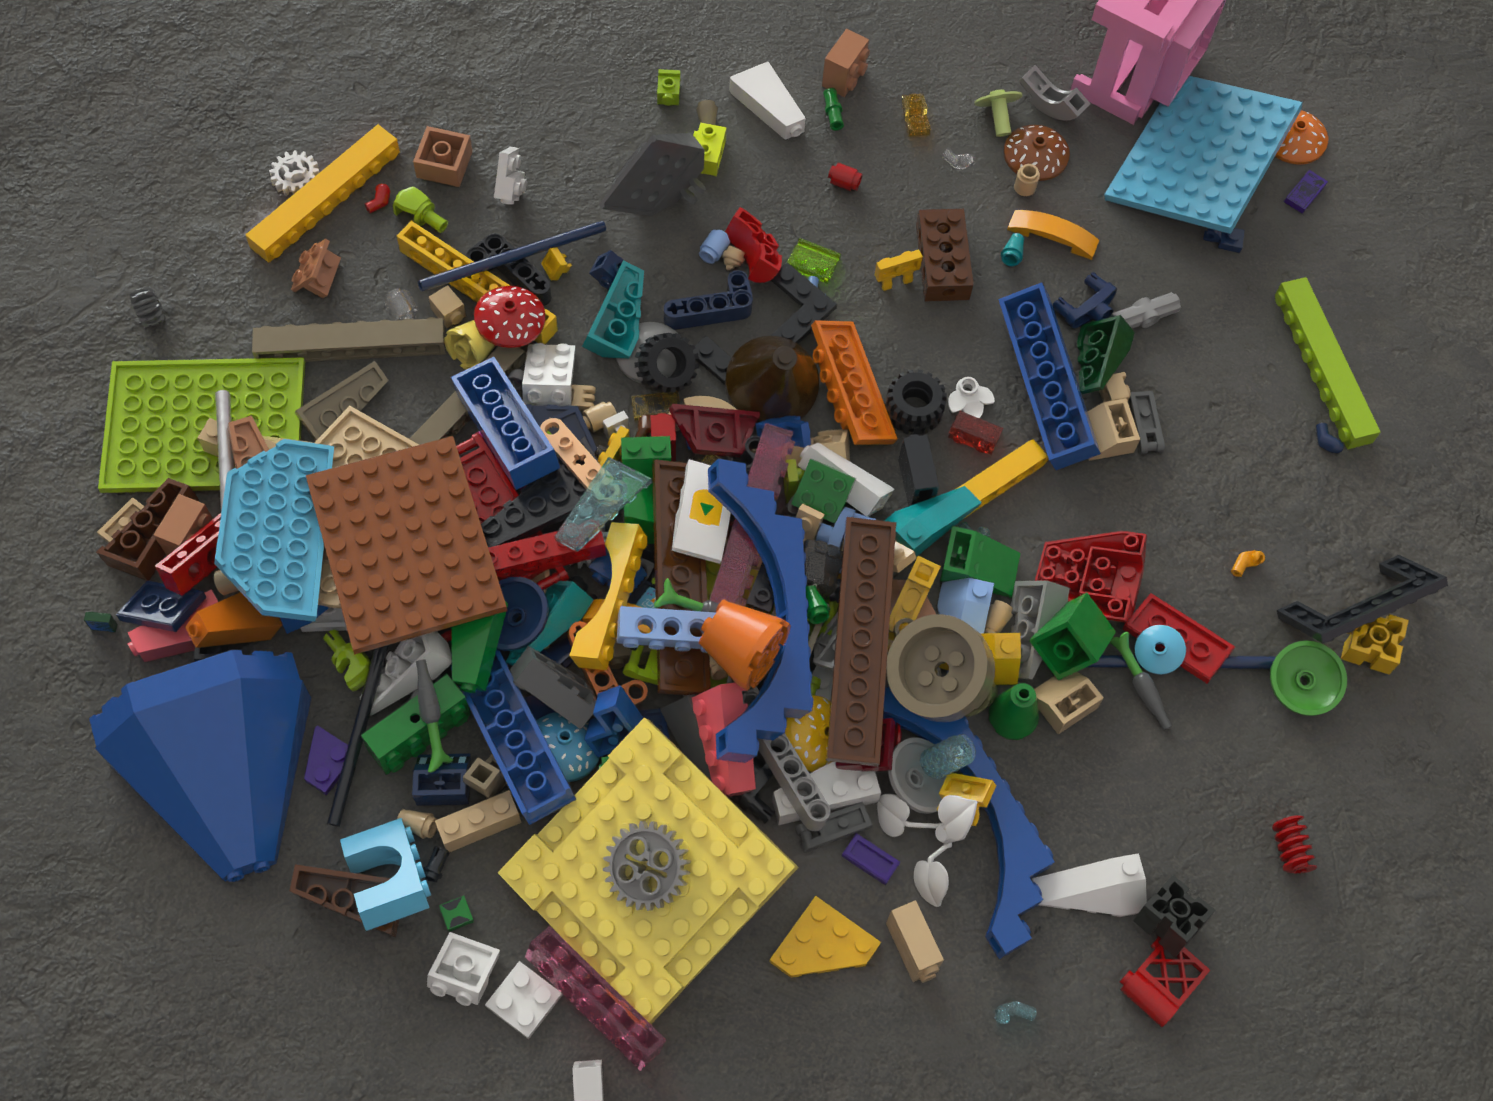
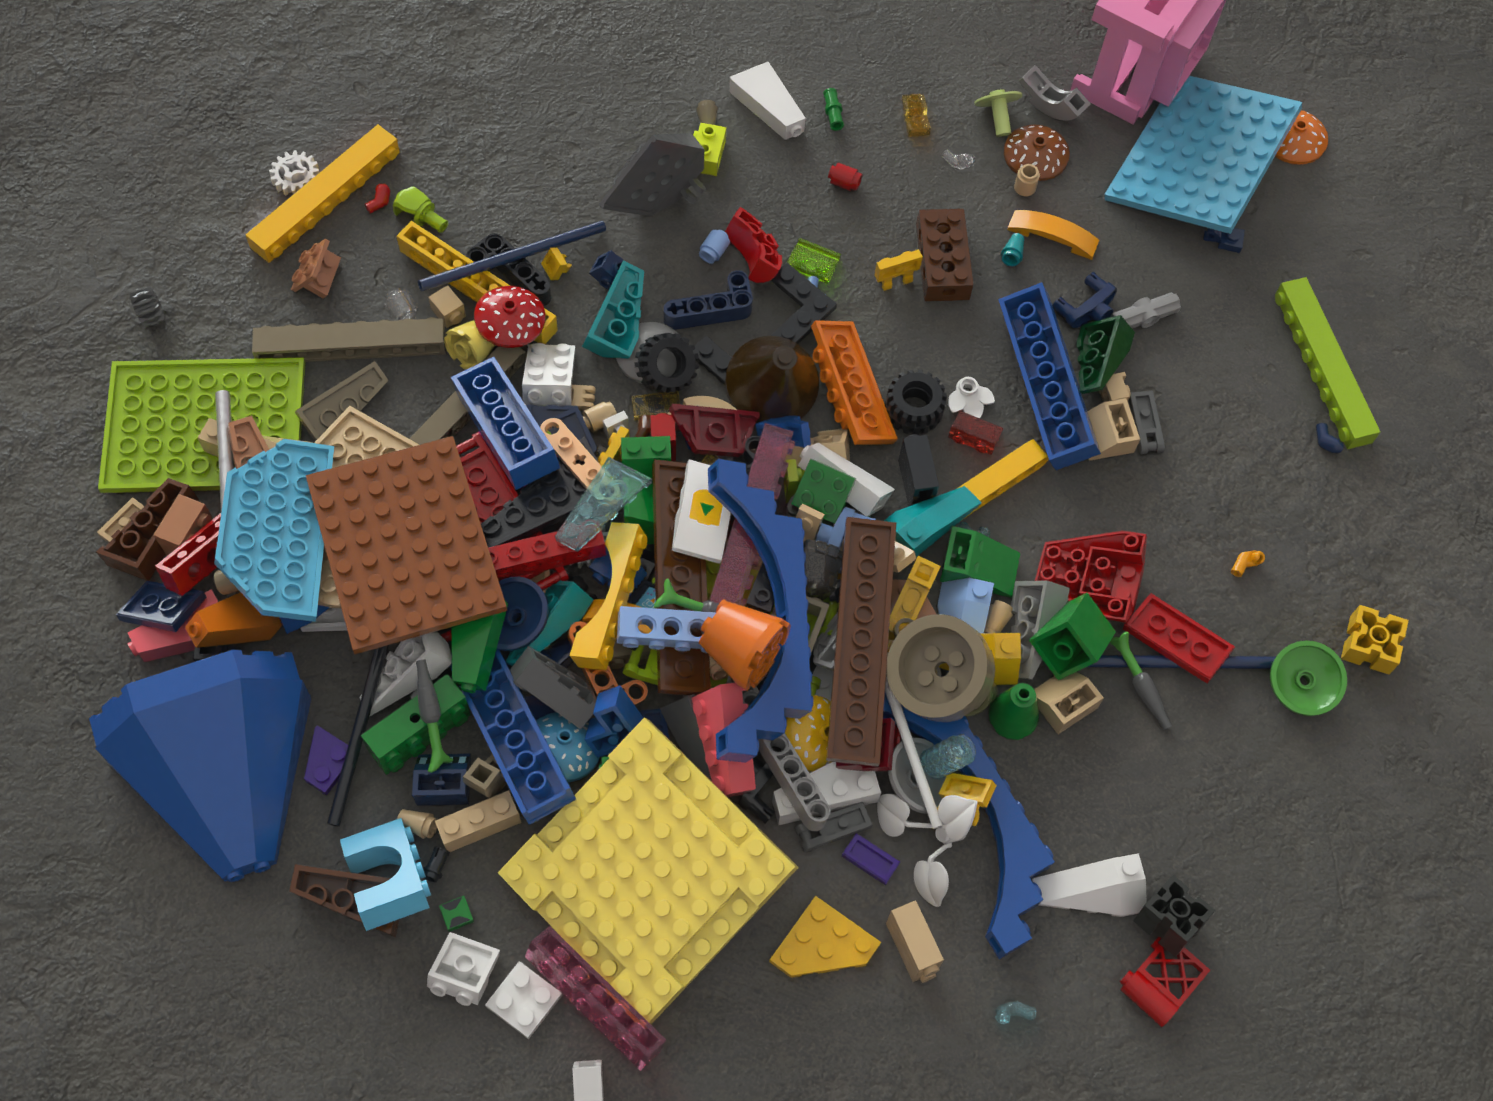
(100, 621): dark green tile -> none
(344, 655): lime piece -> none
(443, 156): nougat brick -> none
(509, 181): white plate -> none
(516, 378): light grey hinge -> none
(637, 887): light grey gear -> none
(668, 87): lime brick -> none
(733, 257): tan plate -> none
(817, 609): green cone -> none
(846, 62): nougat brick -> none
(913, 758): none -> white piece
(1164, 661): medium azure dish -> none
(1292, 845): red piece -> none
(1305, 191): dark purple tile -> none
(1415, 584): black plate -> none

